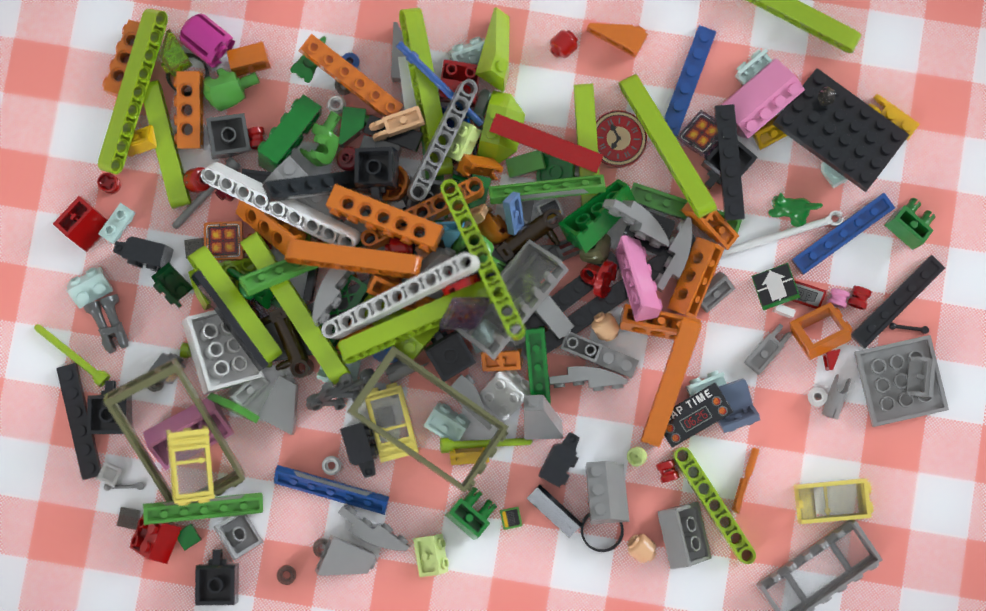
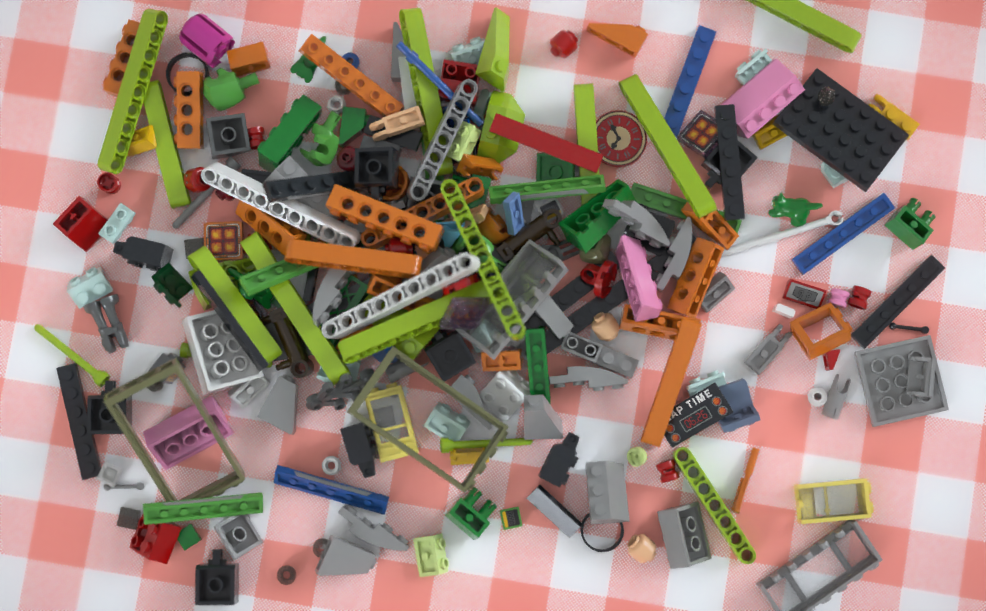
(173, 55): clear neon green slope -> none
(190, 466): light yellow door -> none
(233, 407): bright green tile -> none
(525, 164): bright green tile -> none
(775, 286): tile -> none

